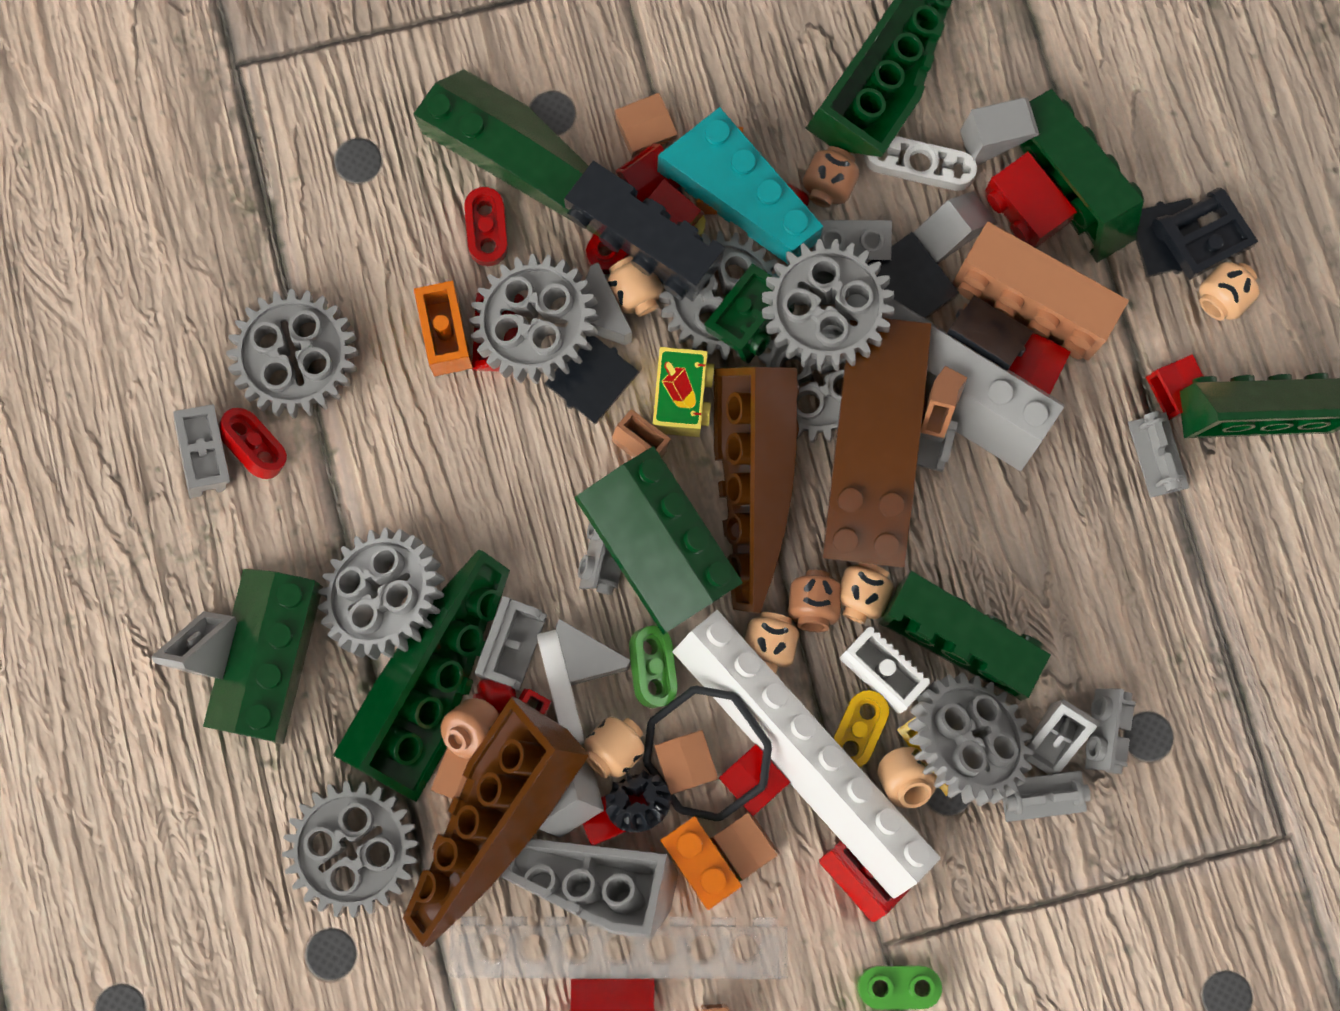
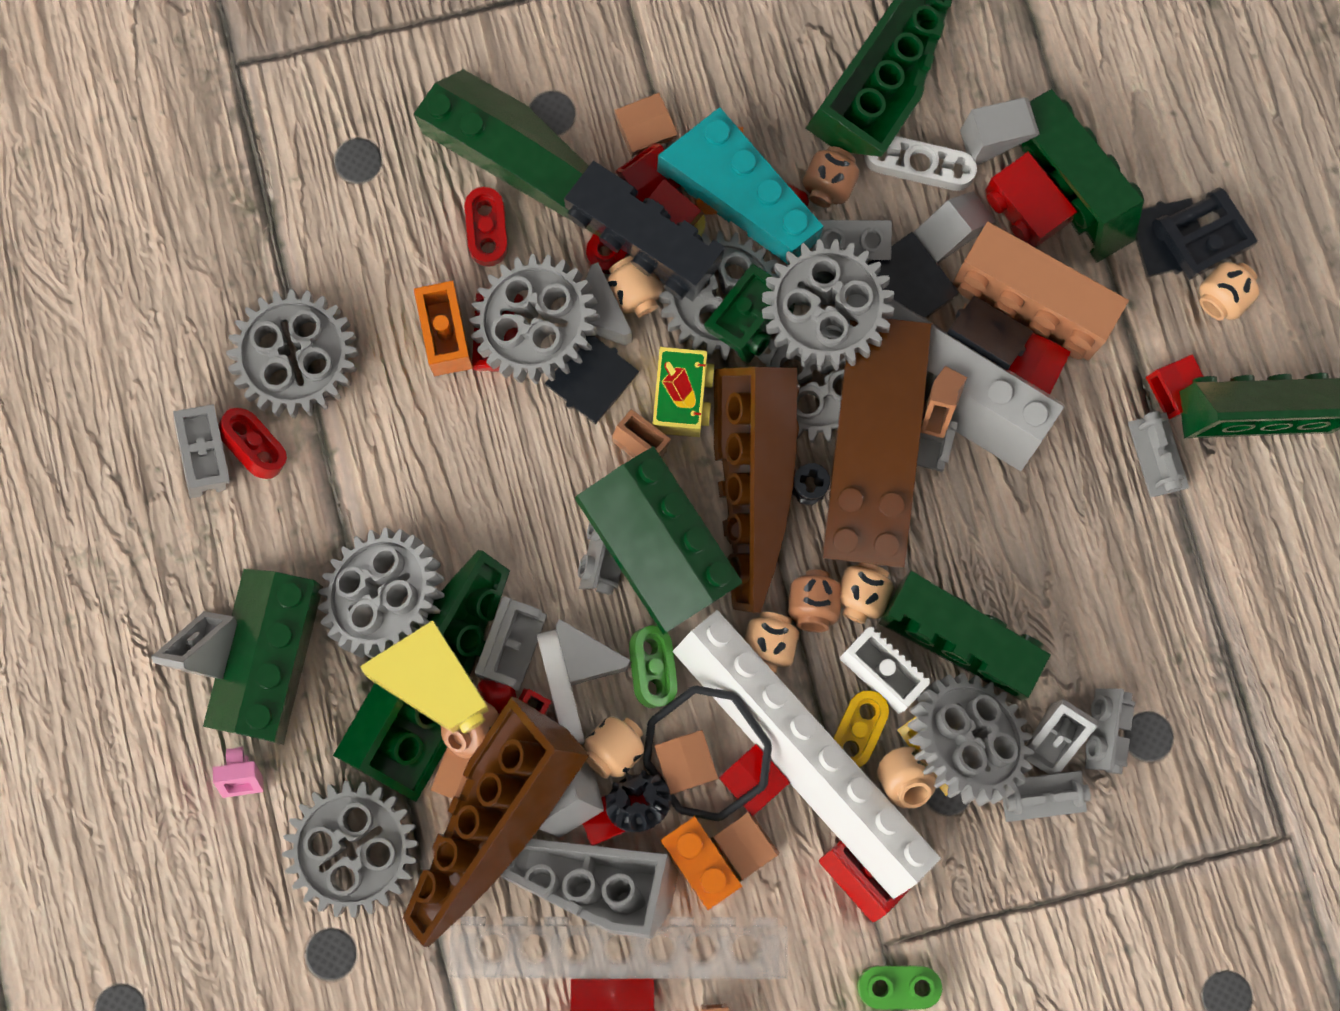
(238, 776): none -> bright pink tile
(429, 679): none -> light yellow slope
(821, 479): none -> black bush

